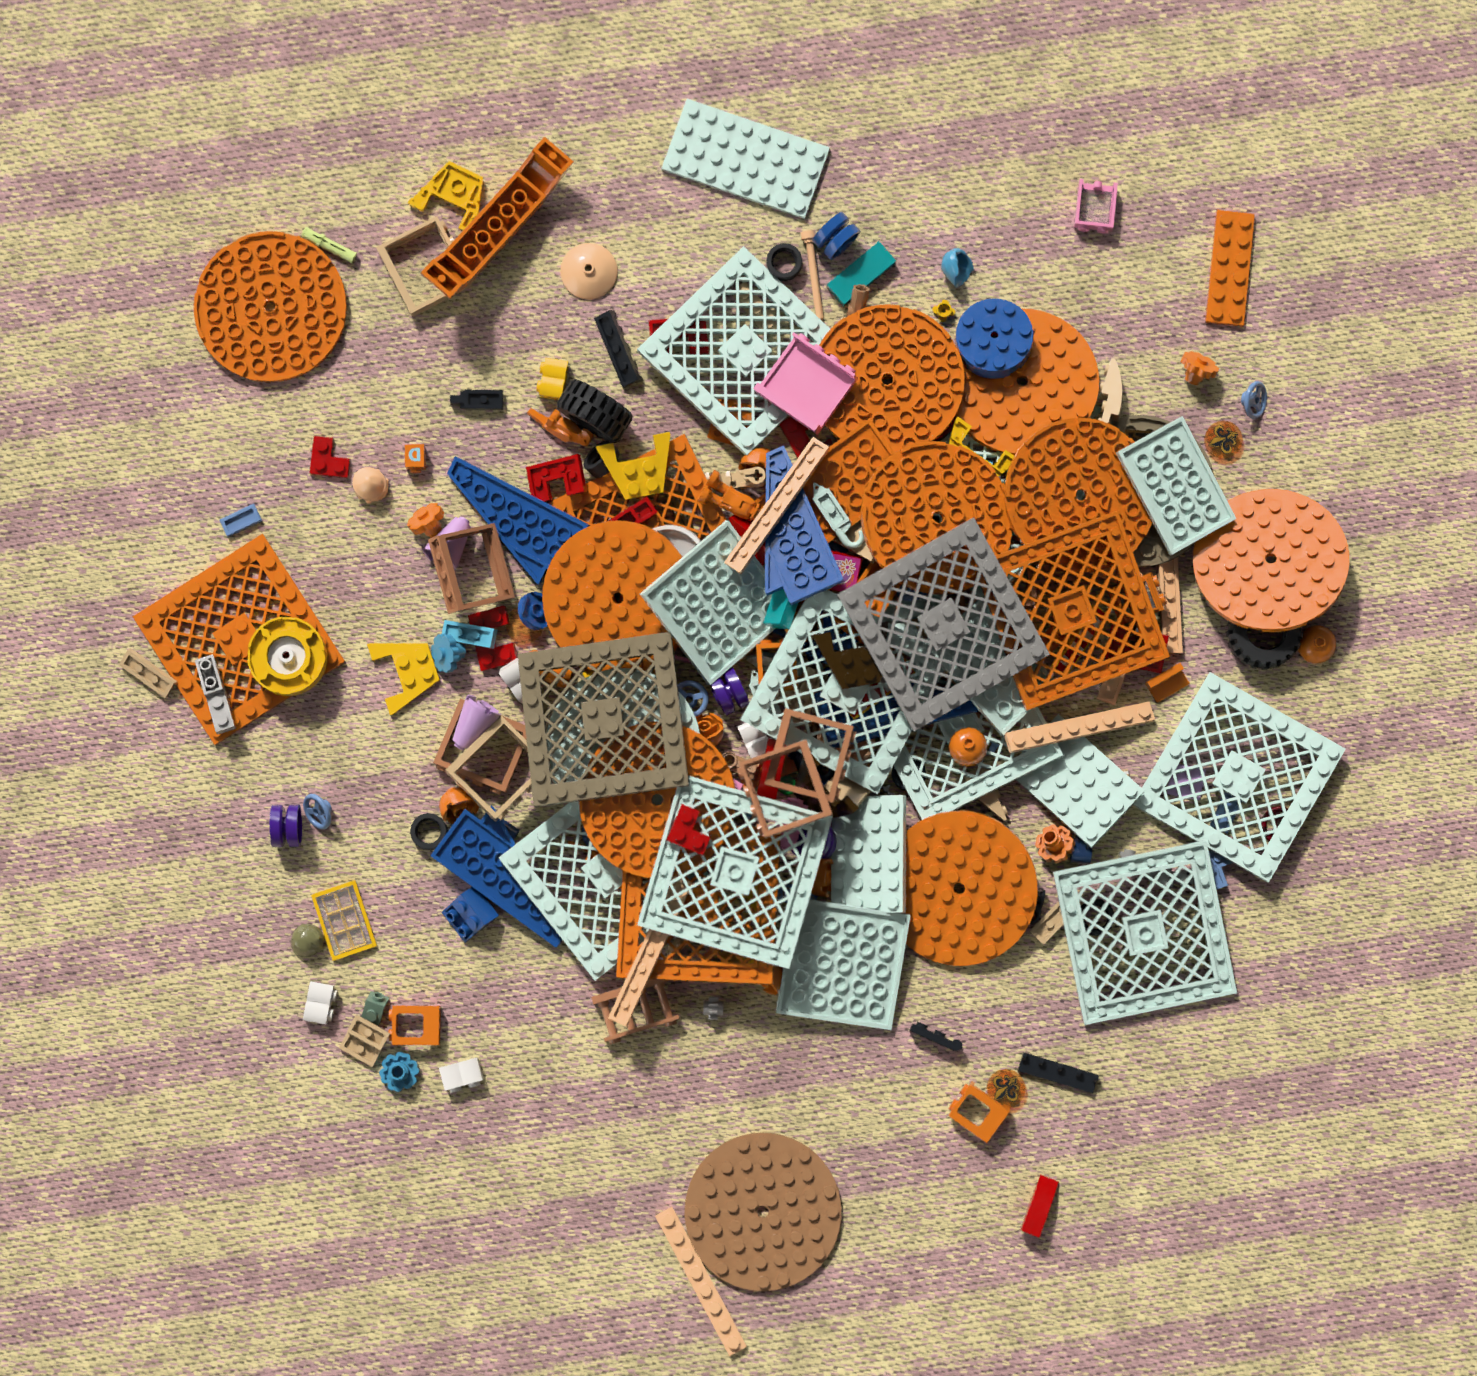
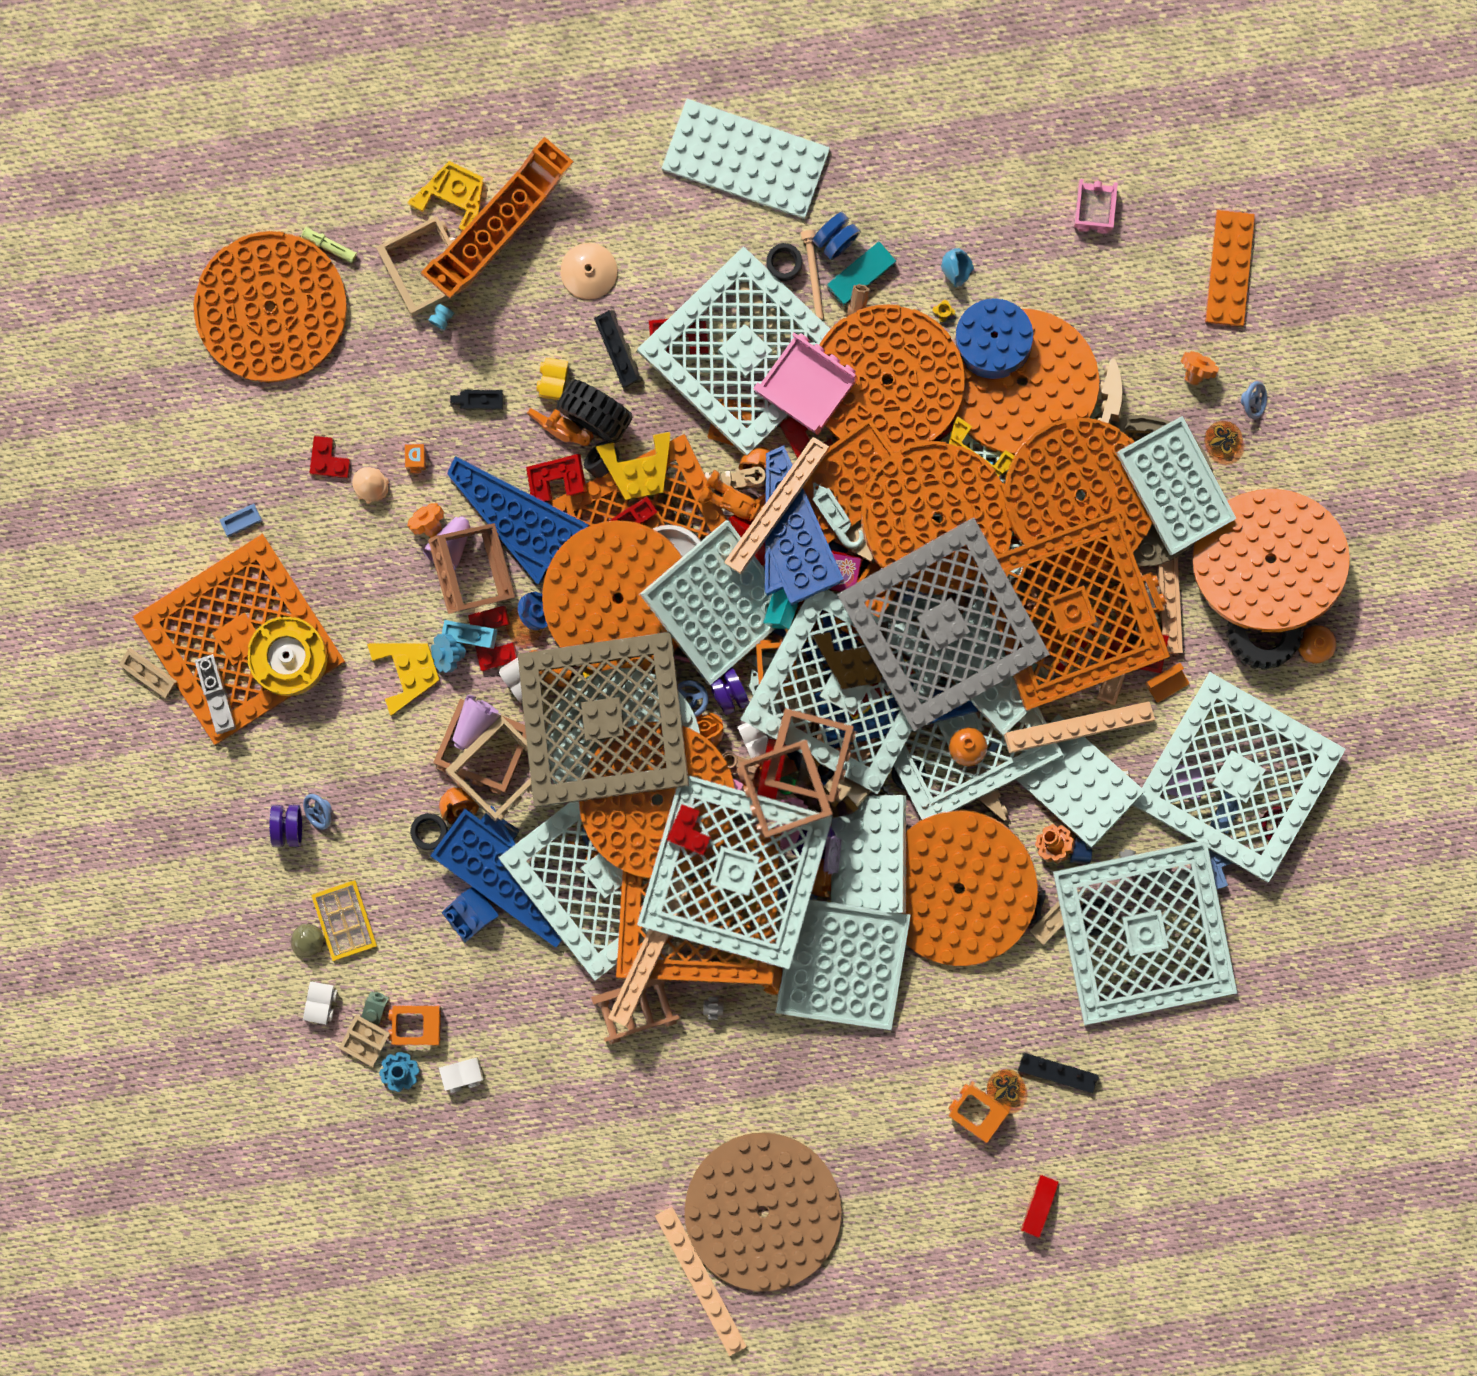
(442, 315): none -> medium azure wheel
(832, 854): none -> lavender piece
(937, 1037): black plate -> none

